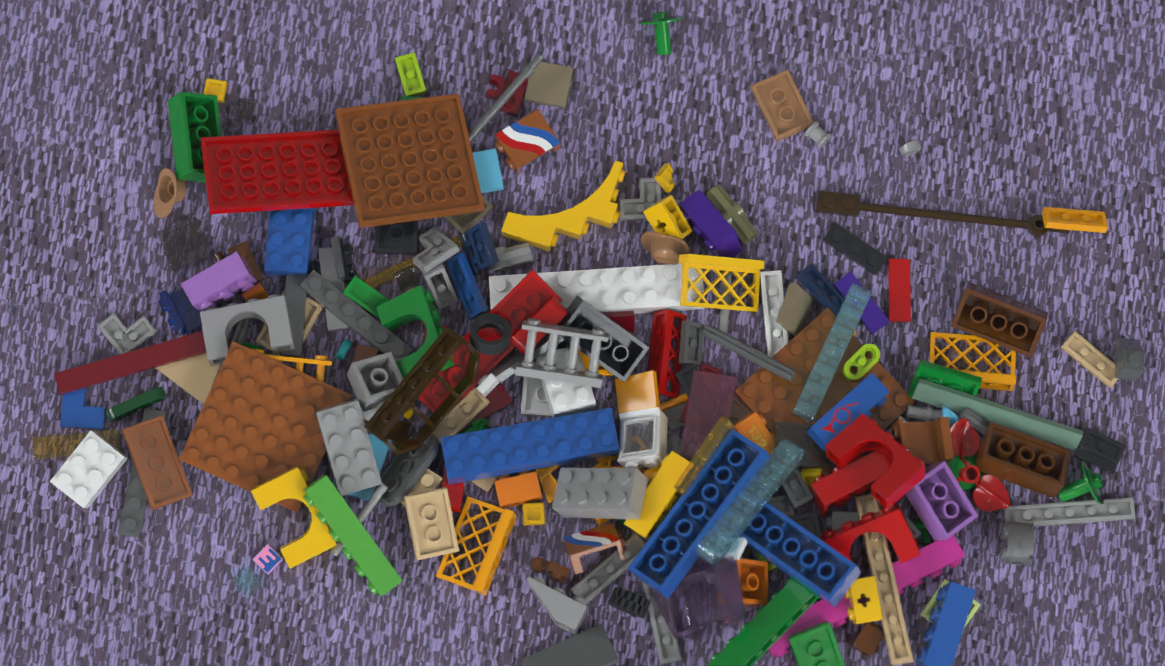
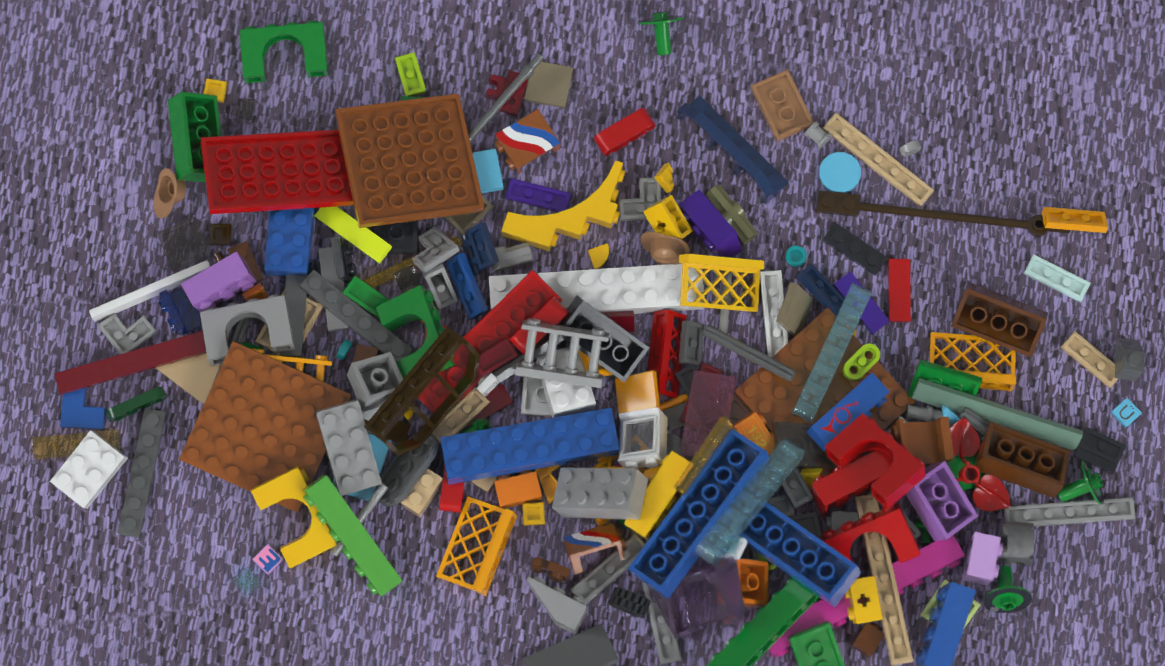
(147, 292): none -> white tile
(157, 462): dark orange tile -> none
(220, 235): none -> dark brown tile
(257, 41): none -> green arch
(349, 229): none -> neon yellow tile
(431, 523): tan tile -> none
(491, 321): black tyre -> none
(496, 356): none -> dark red tile
(538, 196): none -> dark purple tile
(599, 255): none -> yellow tile
(623, 131): none -> red beam
(745, 156): none -> dark blue plate
(795, 256): none -> teal tile
(839, 172): none -> medium azure tile
(878, 159): none -> tan tile
(981, 558): none -> lavender brick
(1007, 597): none -> piece
(1057, 278): none -> light aqua tile
(1126, 412): none -> medium azure tile

